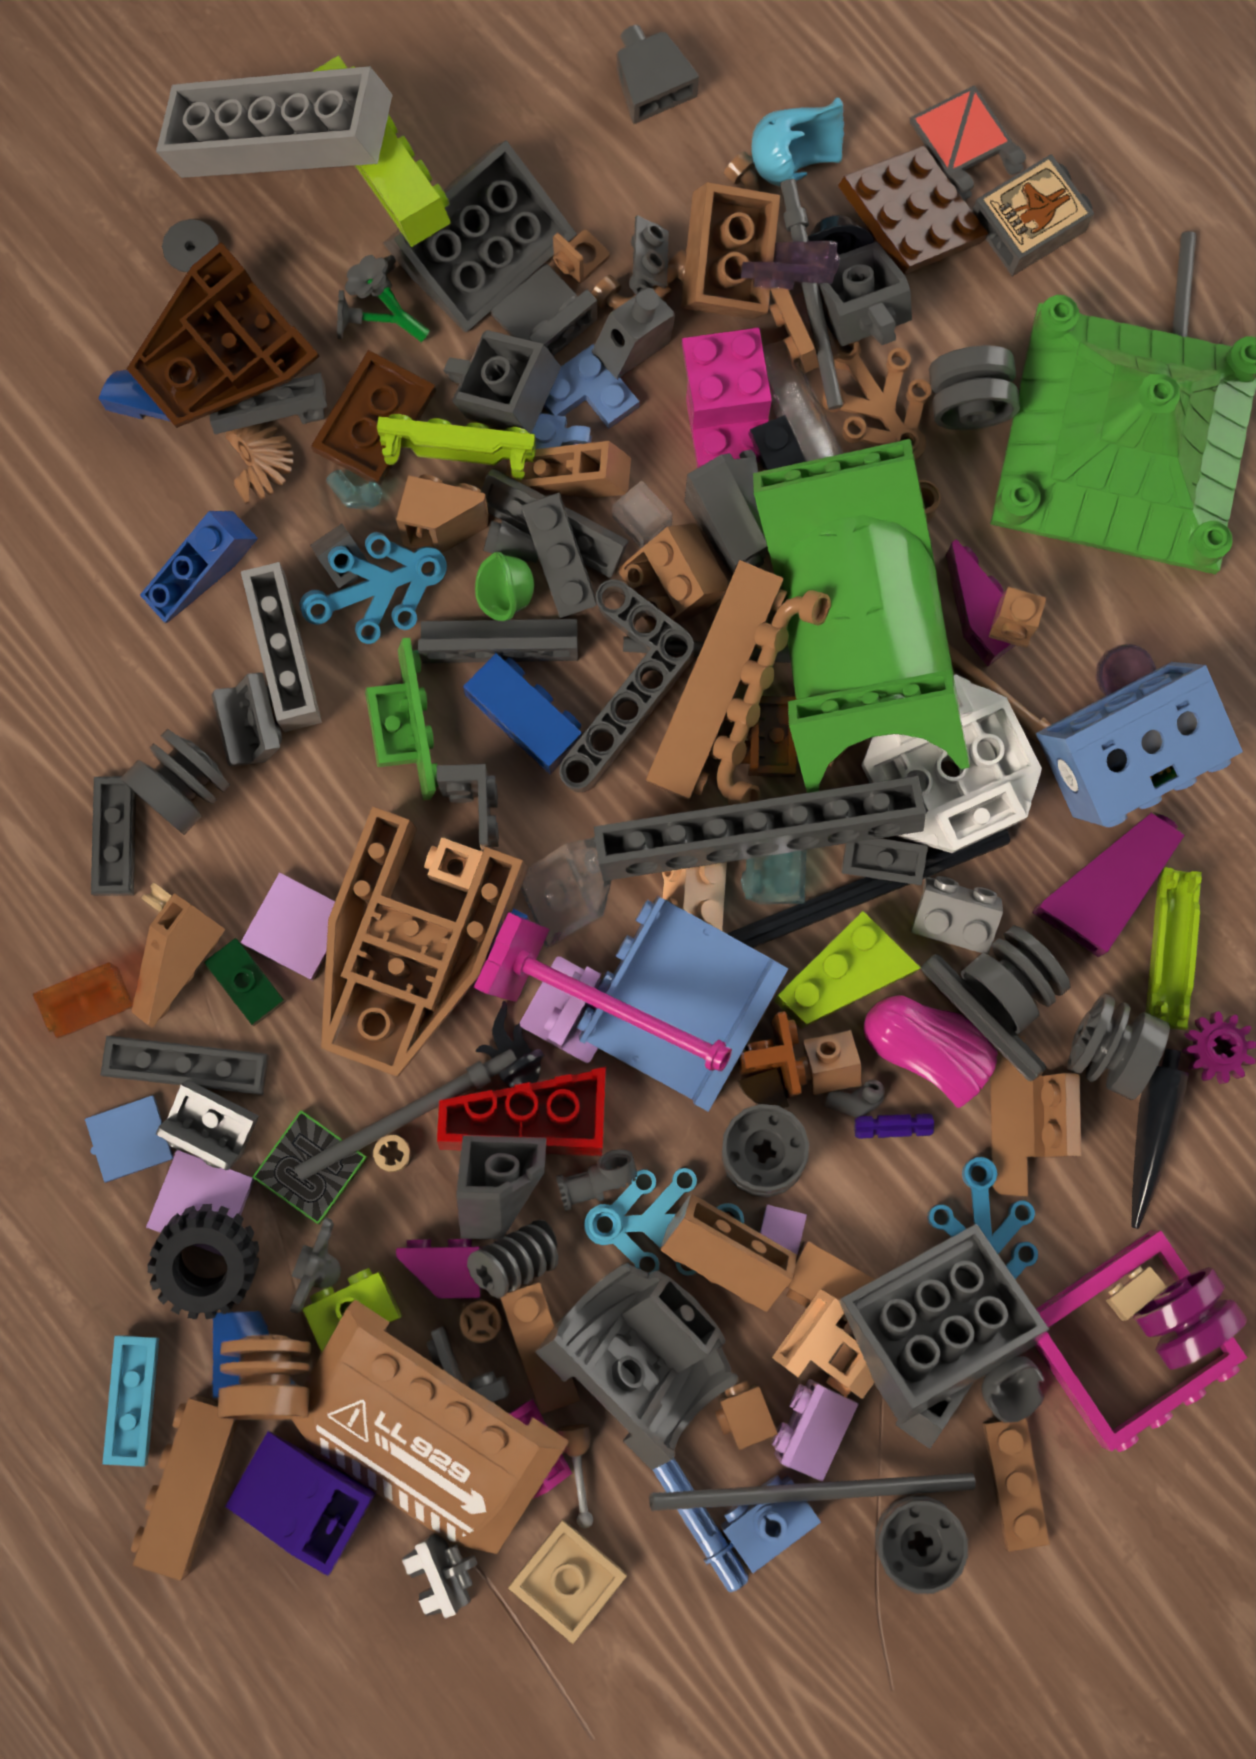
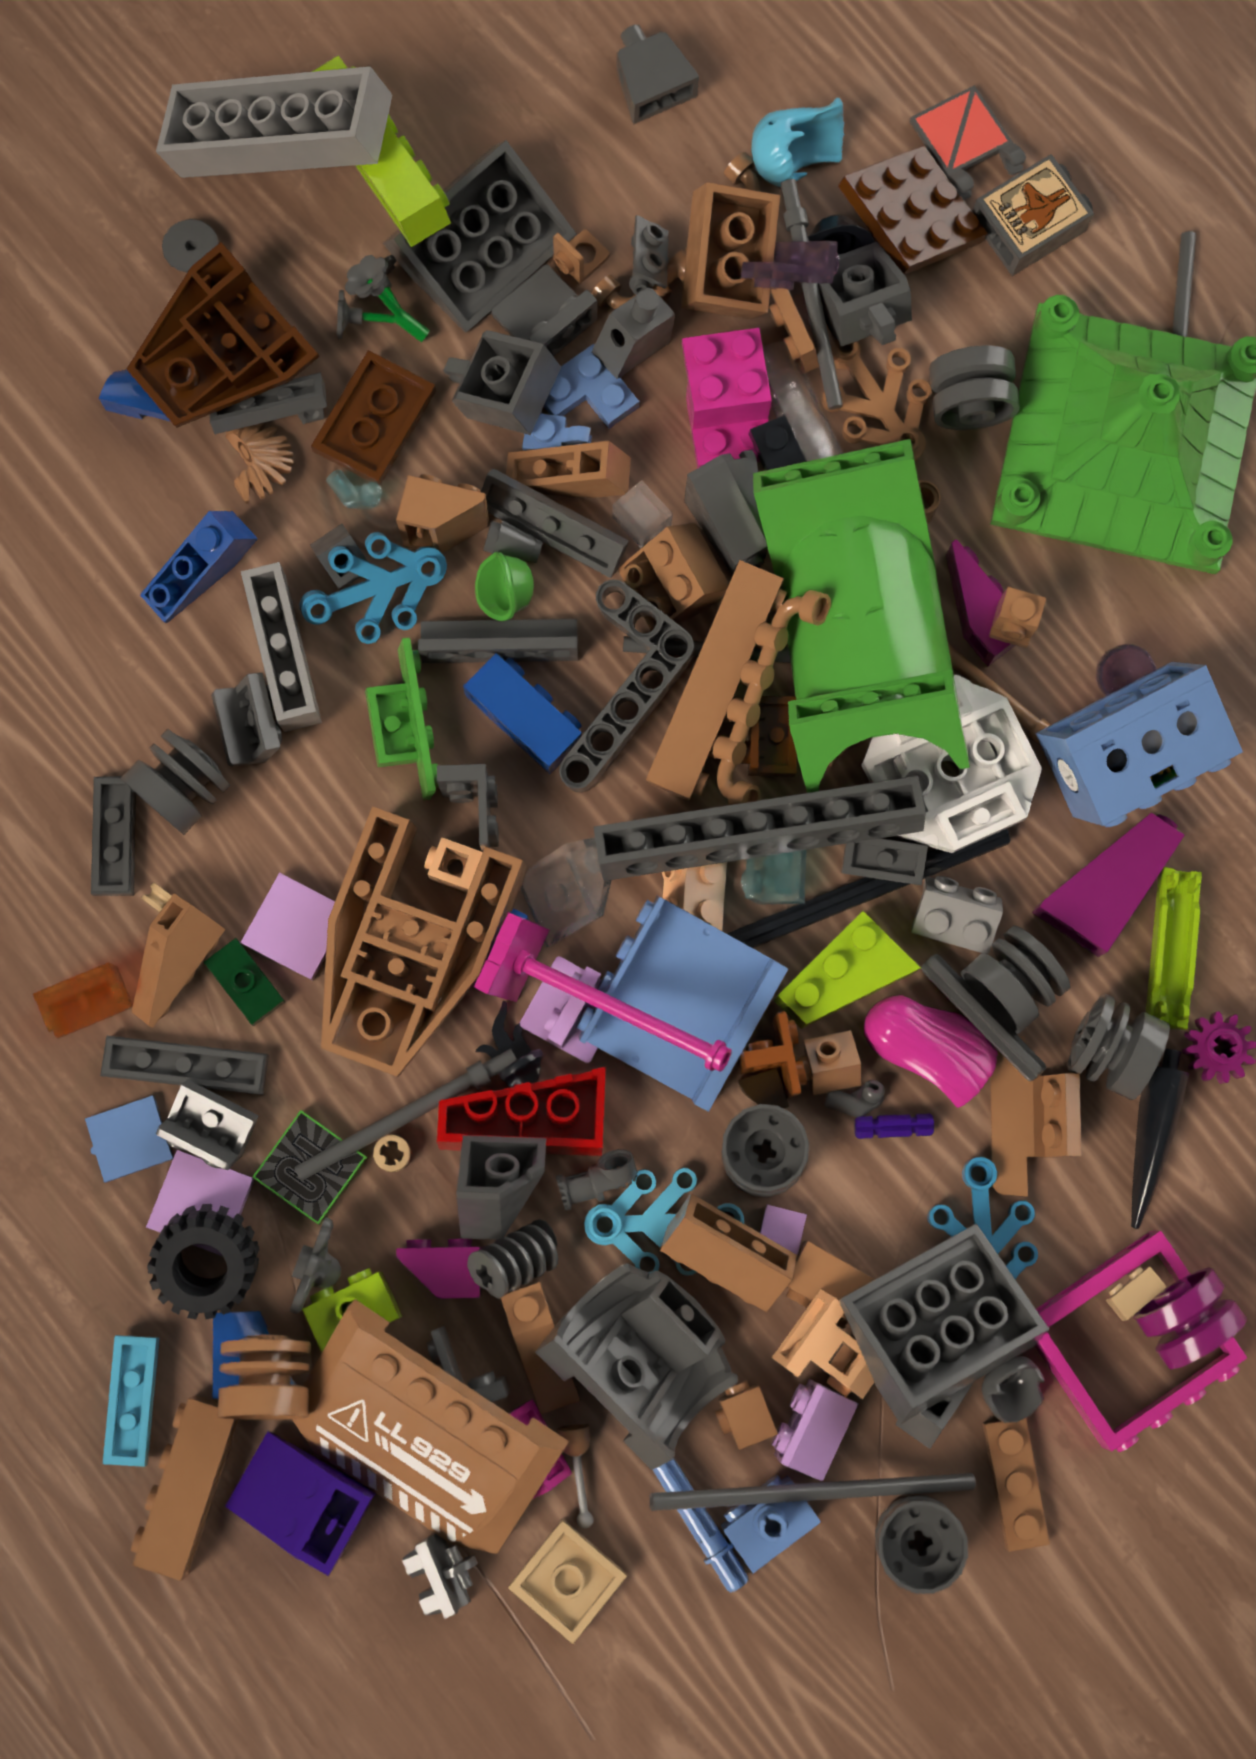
(456, 443): lime piece -> none
(477, 1326): medium nougat wheel -> none
(559, 555): dark grey plate -> none

